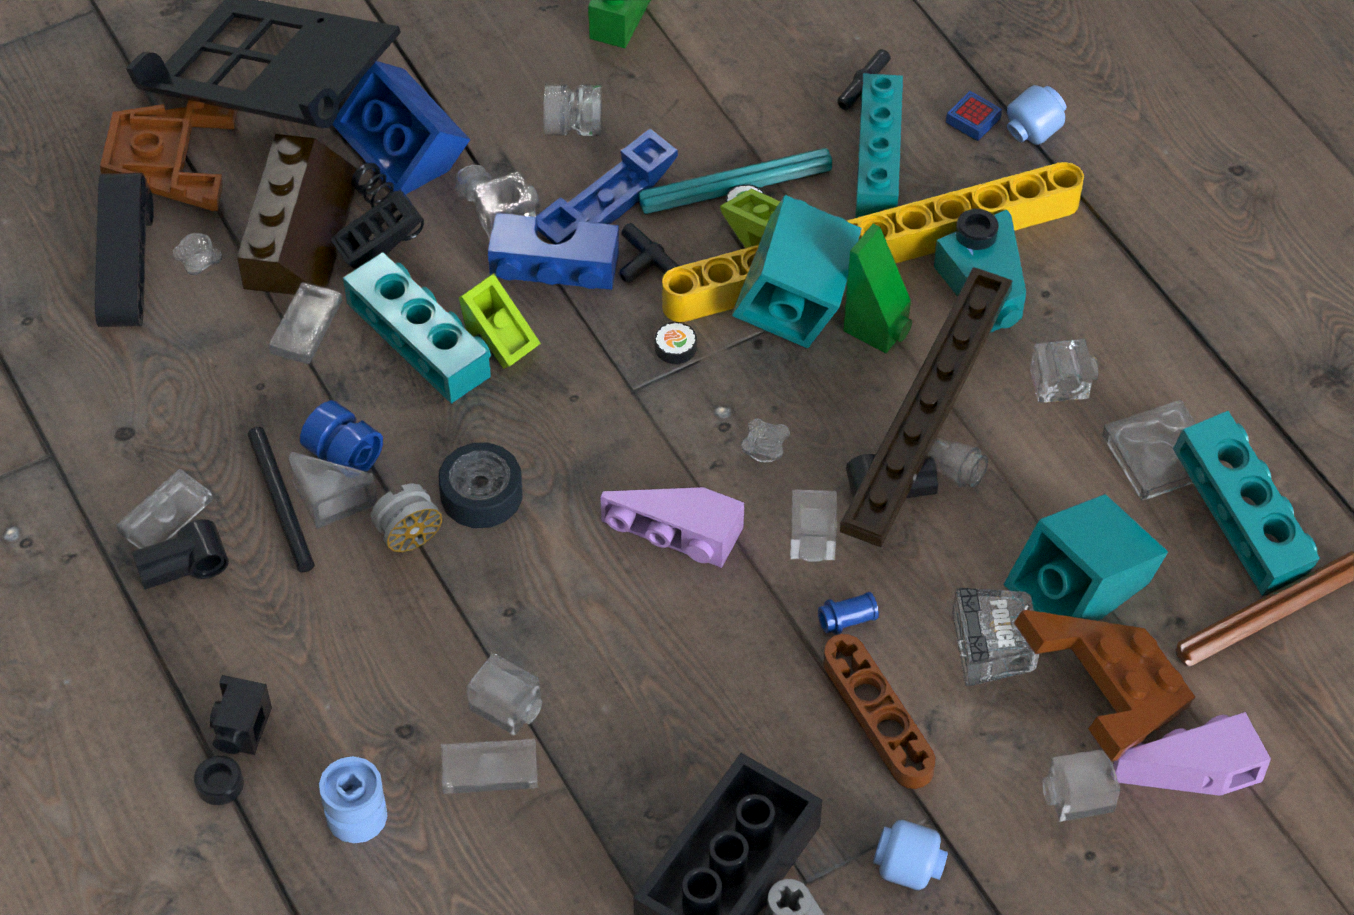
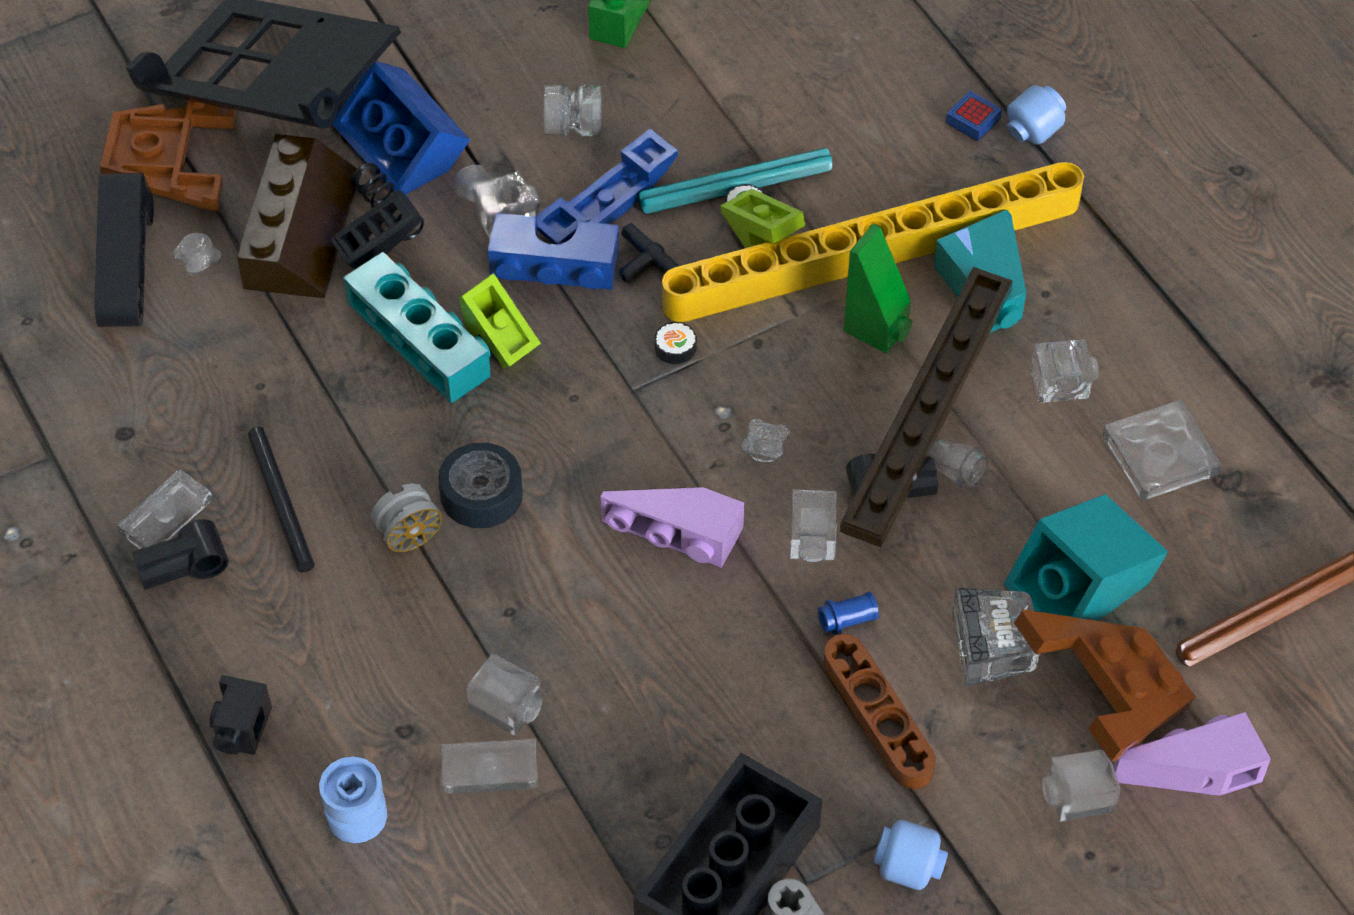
(218, 780): black tile -> none
(305, 323): clear plate -> none
(331, 489): clear slope -> none
(336, 437): blue wheel -> none
(797, 272): teal slope -> none
(854, 90): black piece -> none
(879, 143): teal brick -> none
(977, 229): black tile -> none
(1244, 525): teal brick -> none

